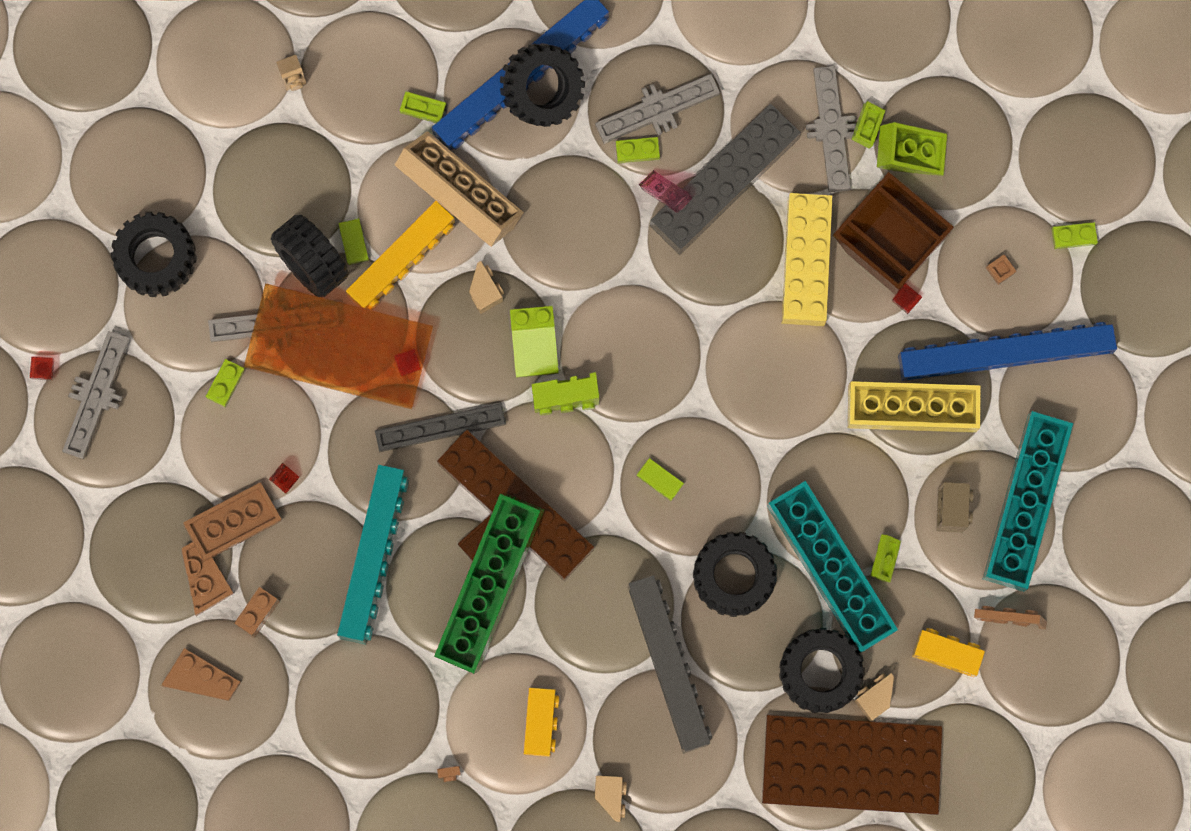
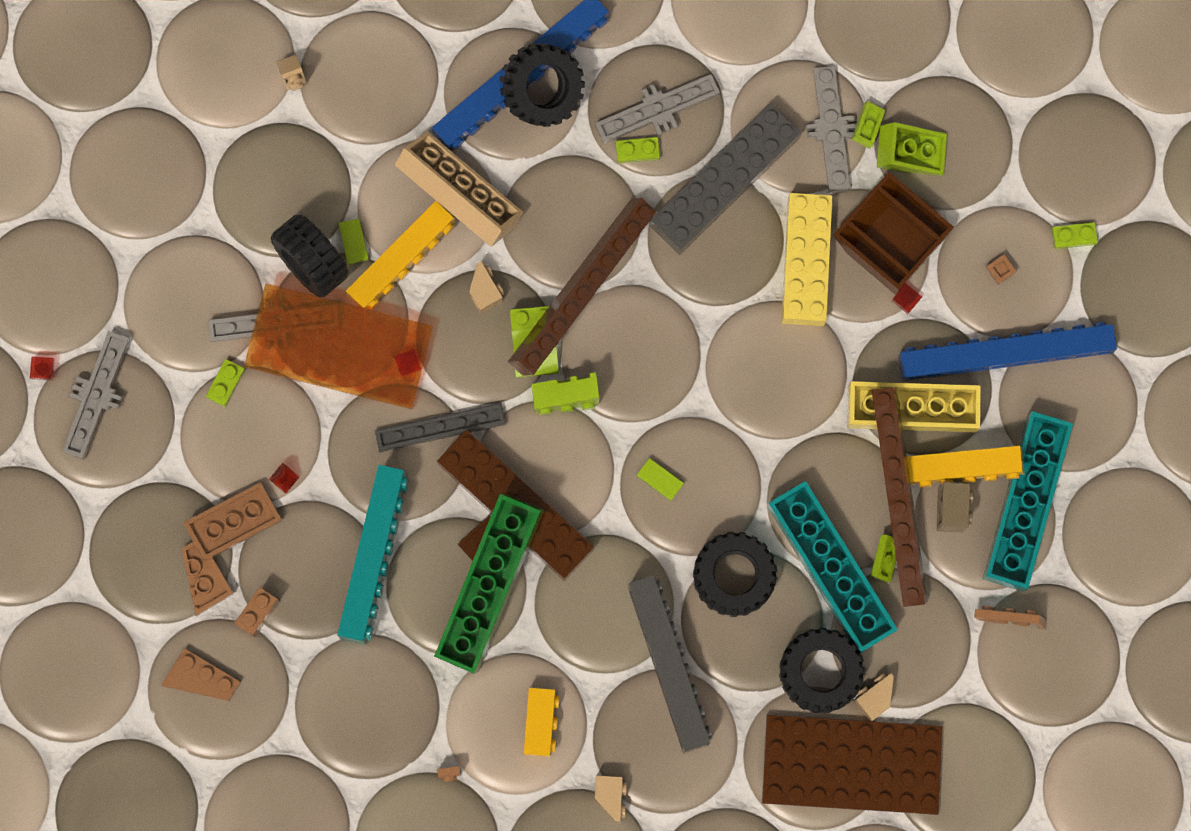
(134, 234): black tyre -> none
(422, 107): lime plate -> none
(581, 287): none -> reddish brown brick
(665, 191): clear pink tile -> none
(899, 496): none -> reddish brown brick
(948, 652): yellow brick -> none
(966, 466): none -> yellow brick

